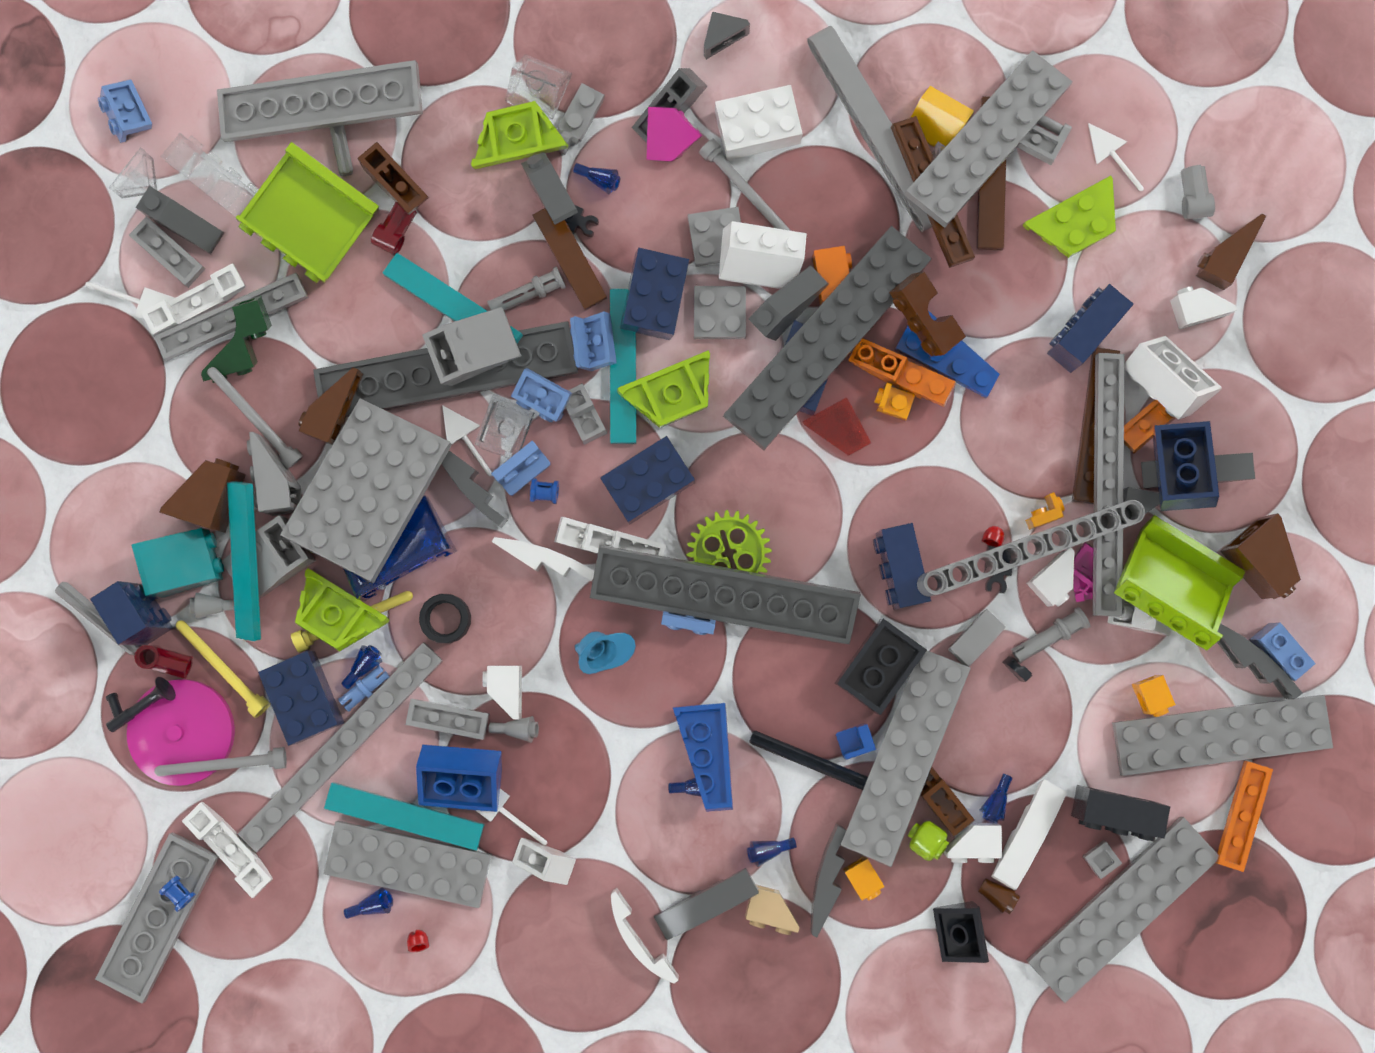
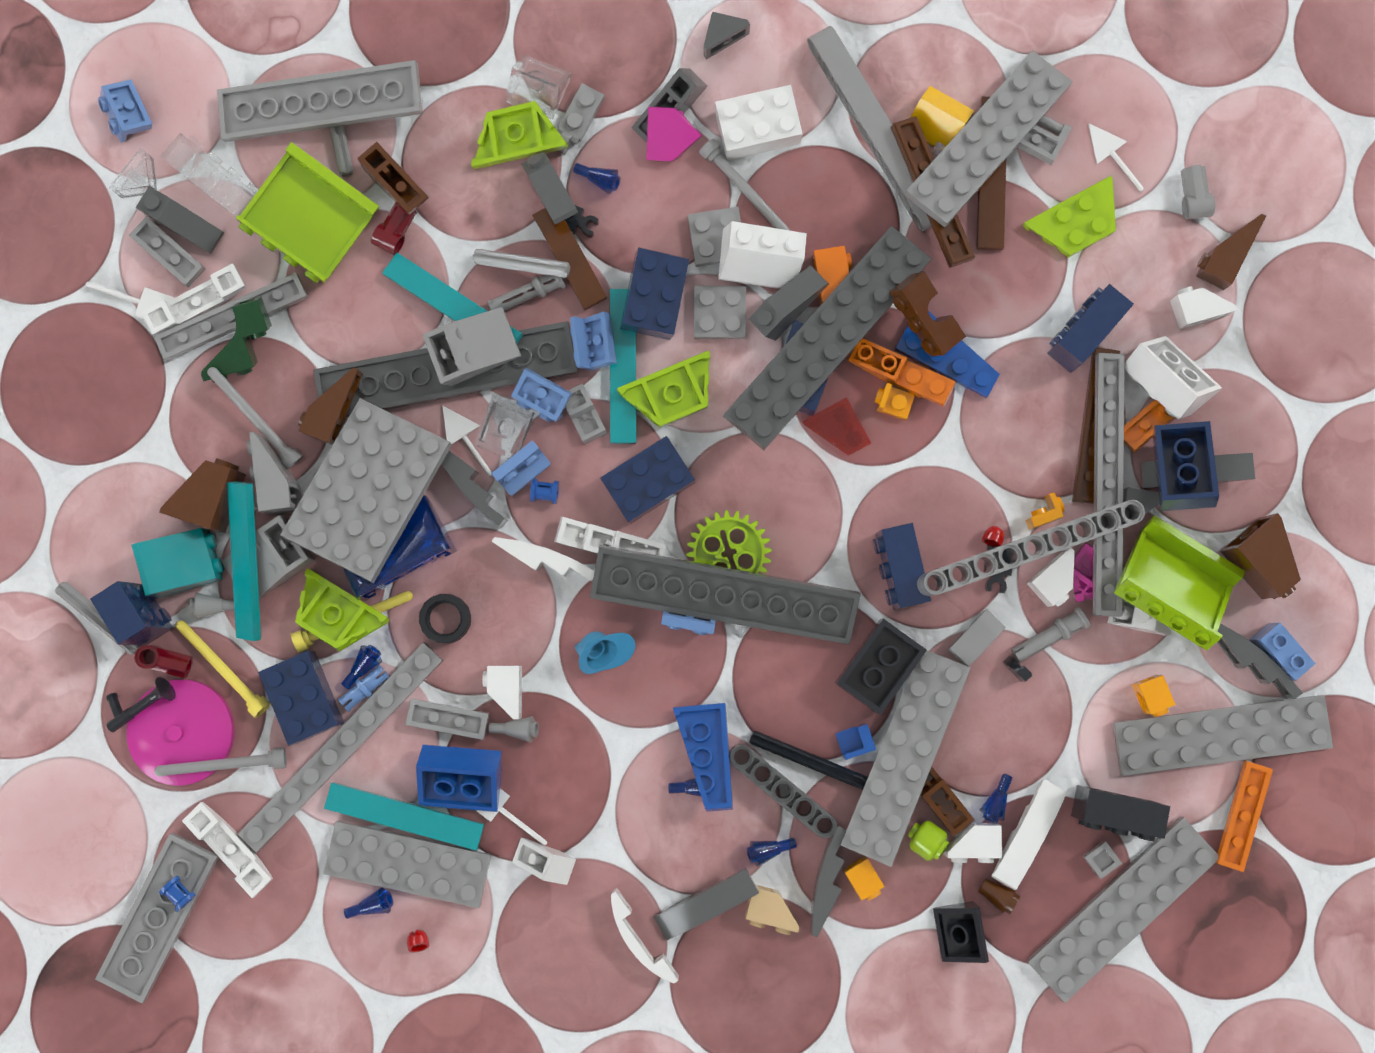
(521, 263): none -> light grey axle
(792, 799): none -> dark grey beam

